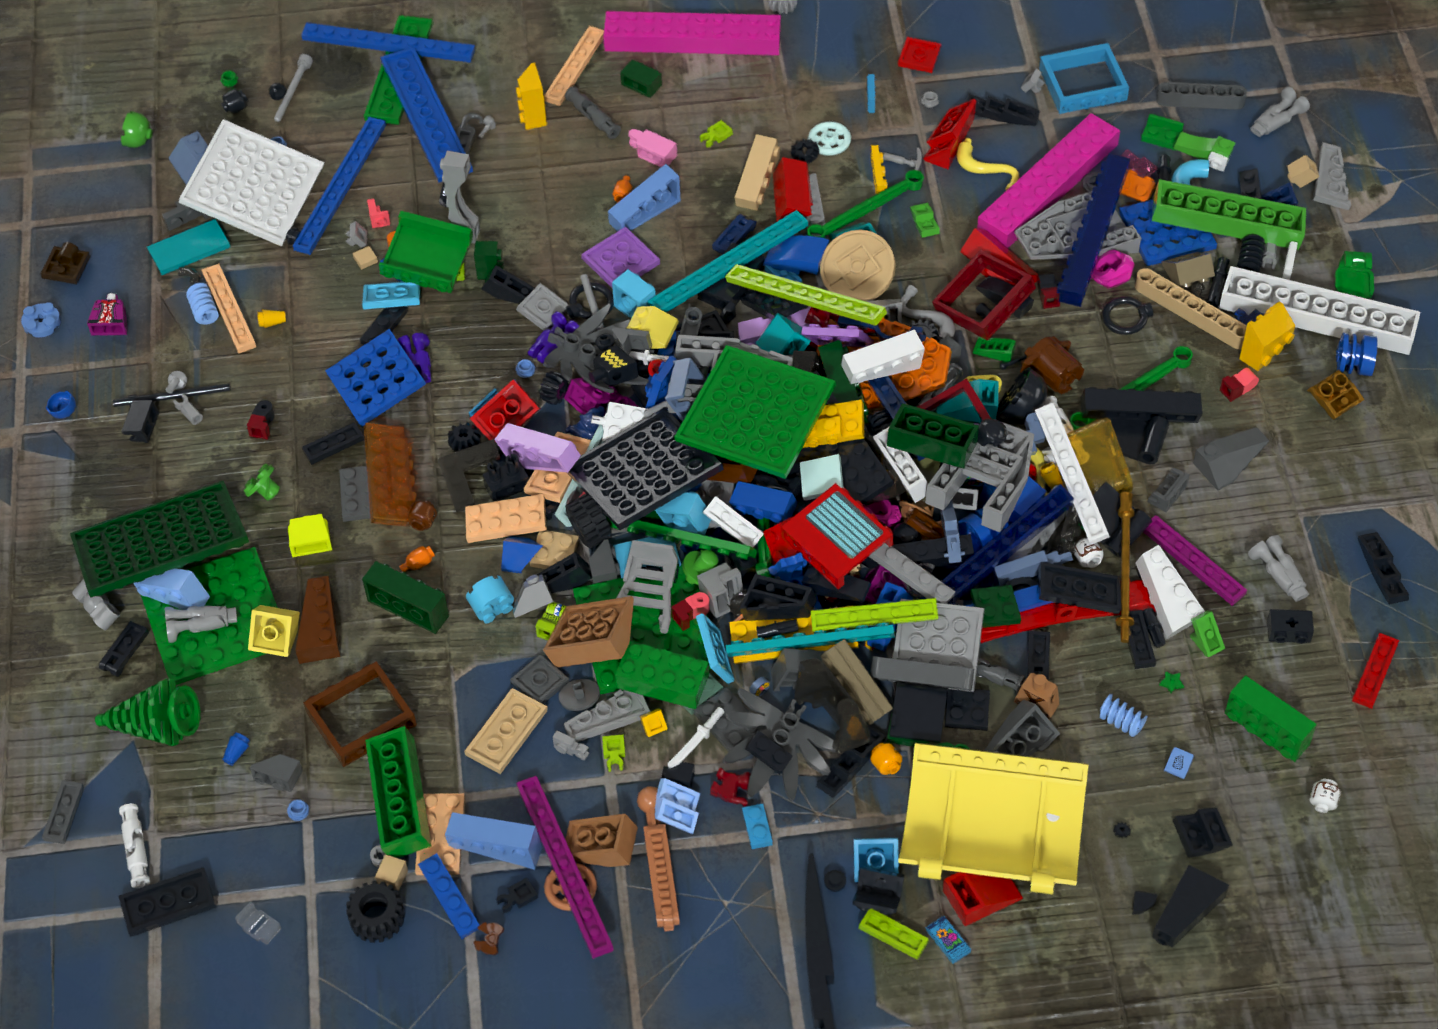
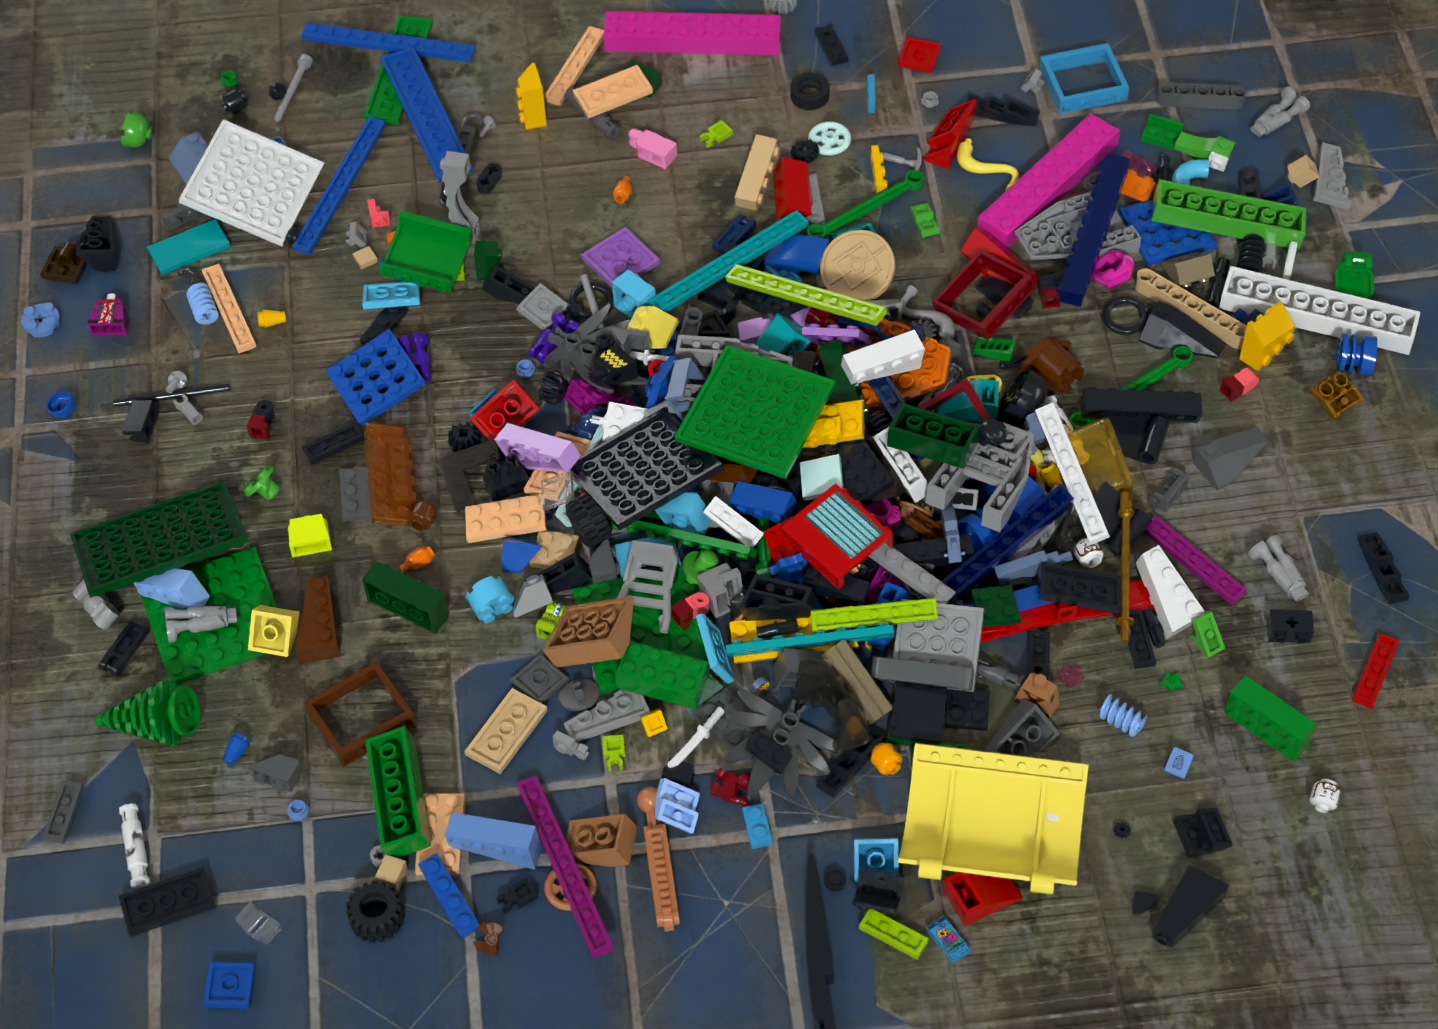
(97, 244): none -> black wedge
(229, 985): none -> blue plate
(492, 179): none -> black beam
(557, 490): none -> clear piece
(612, 91): none -> light nougat plate
(646, 200): medium blue wedge -> none
(809, 102): none -> black tyre
(831, 45): none -> black plate
(1070, 676): none -> clear pink plant
(1171, 329): none -> black wedge

